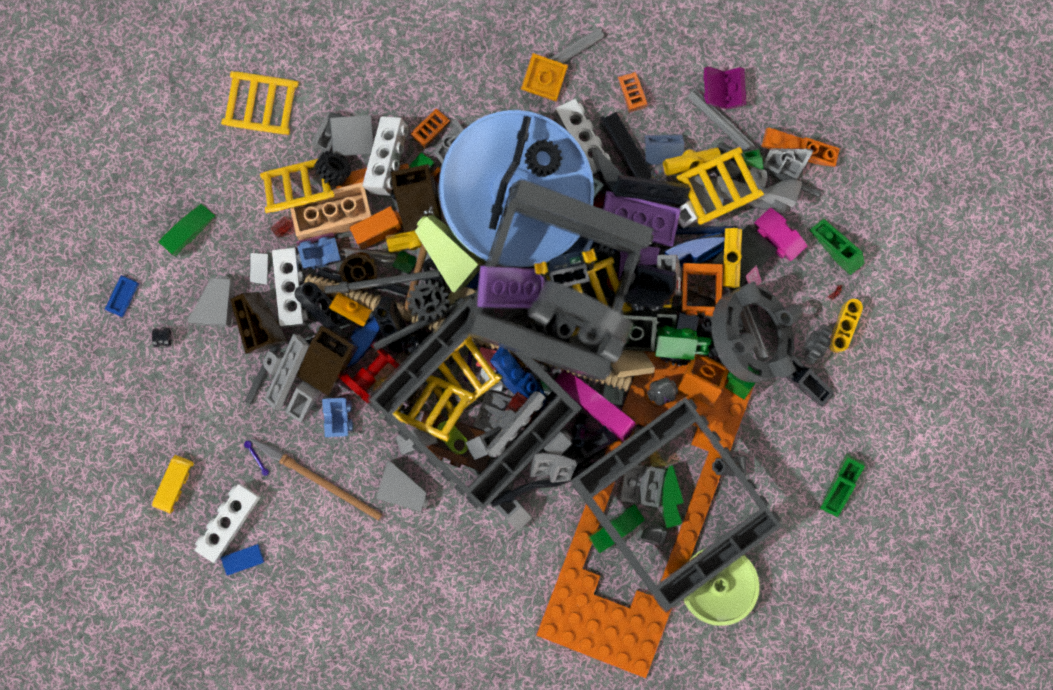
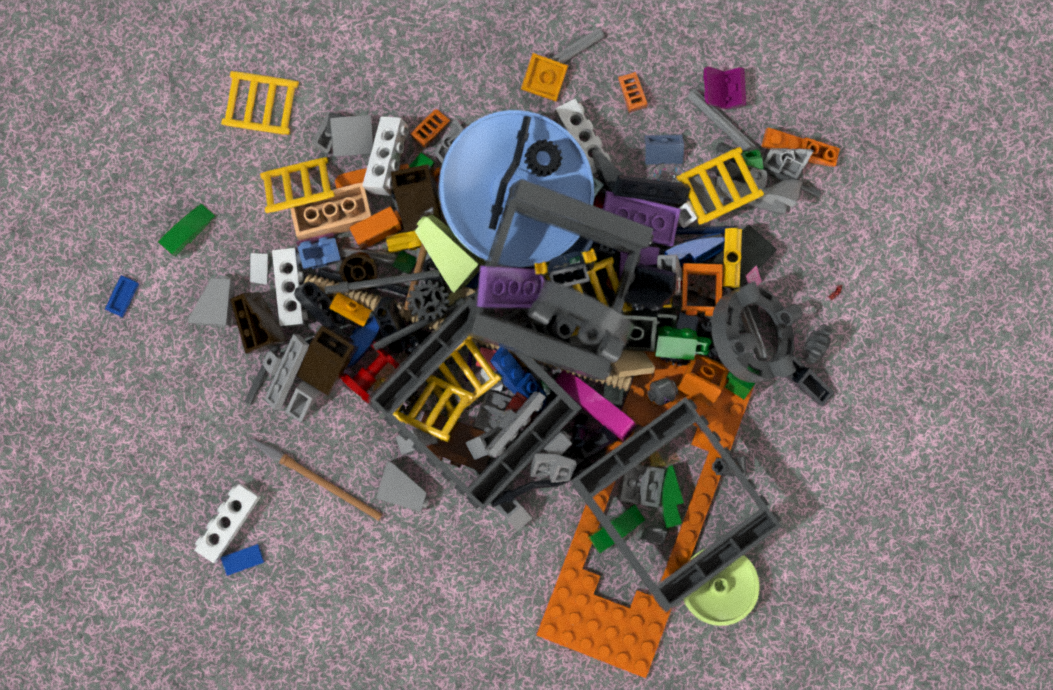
(161, 337): black wheel -> none
(171, 484): yellow beam -> none
(247, 444): dark purple hinge -> none
(281, 227): clear red slope -> none
(332, 168): black tyre -> none
(337, 417): medium blue cylinder -> none
(455, 435): lime piece -> none
(625, 146): black panel -> none
(688, 160): yellow piece -> none
(776, 231): dark pink brick -> none
(838, 246): green slope -> none
(842, 485): green slope -> none
(852, 319): yellow beam -> none

